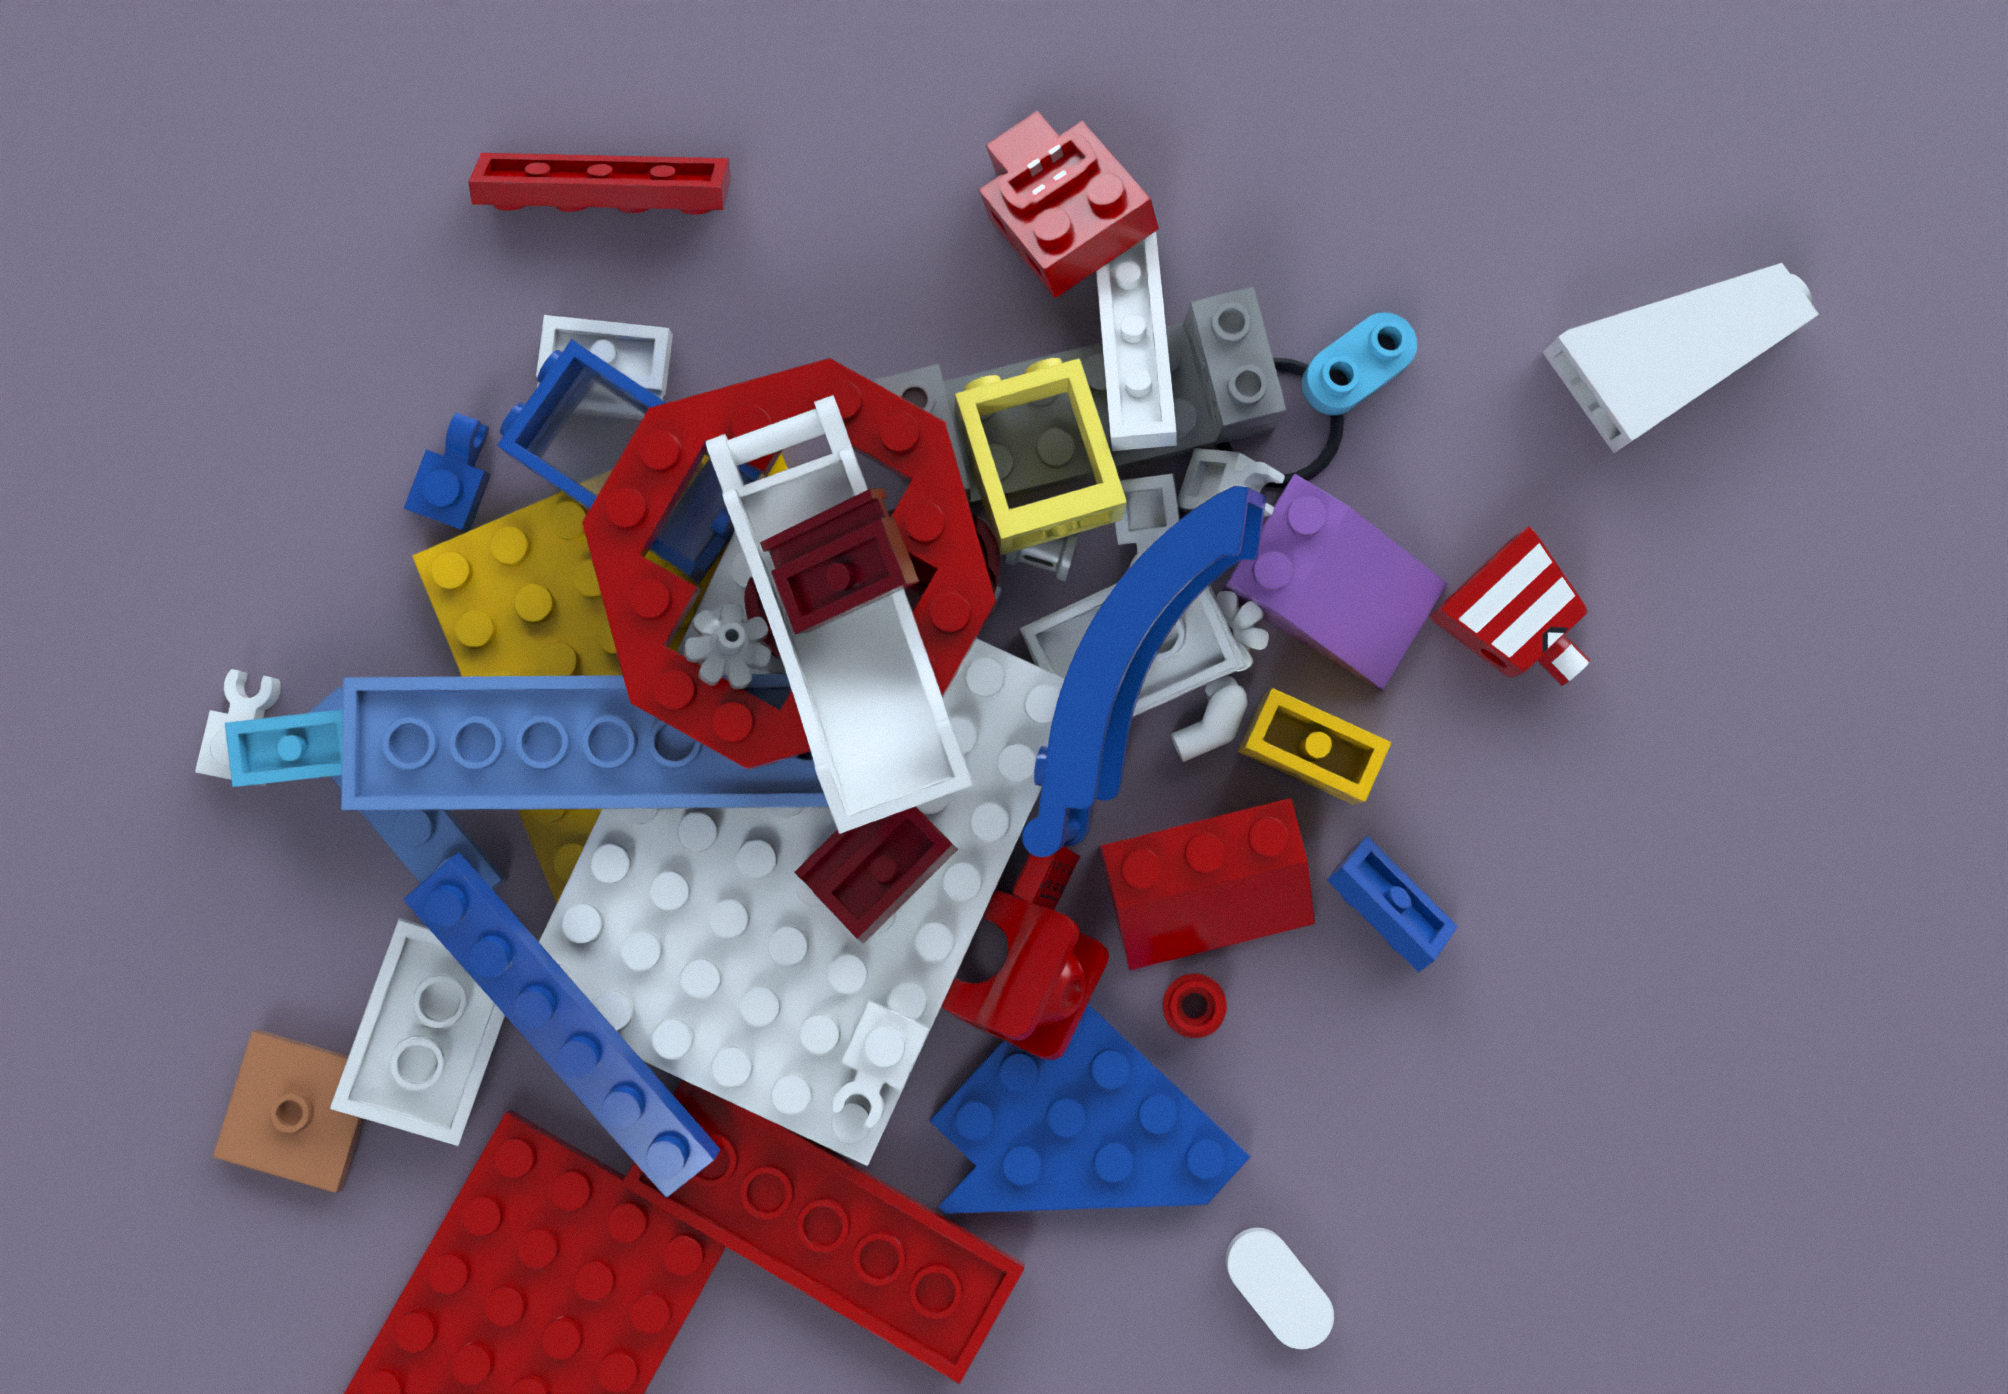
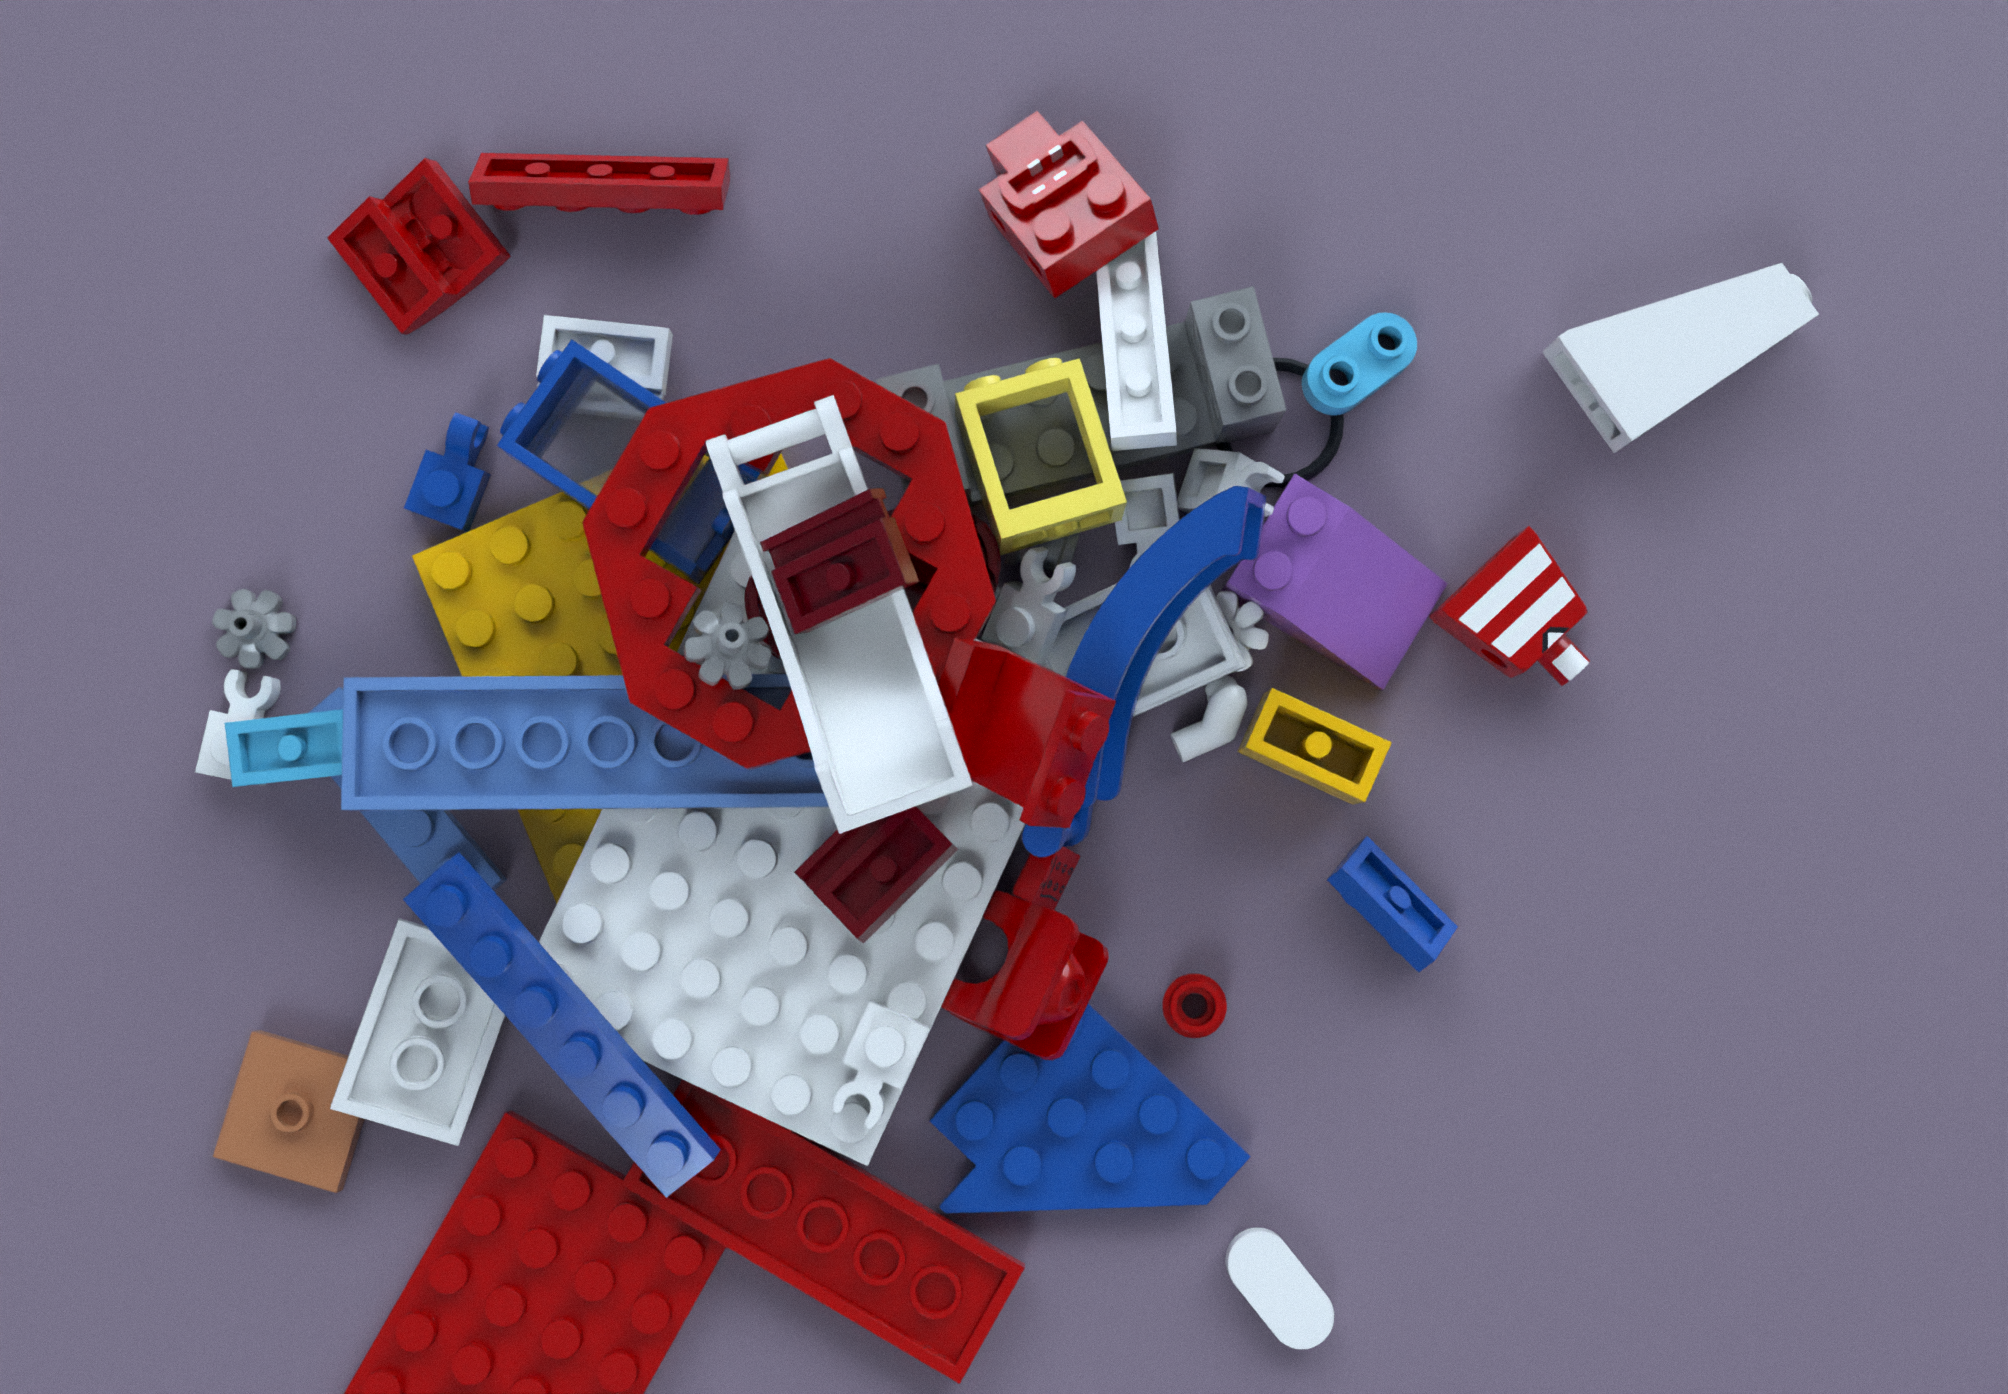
(254, 628): none -> light grey plant
(418, 247): none -> red slope
(1024, 729): none -> red panel
(1025, 613): none -> white plate
(1209, 883): red slope -> none

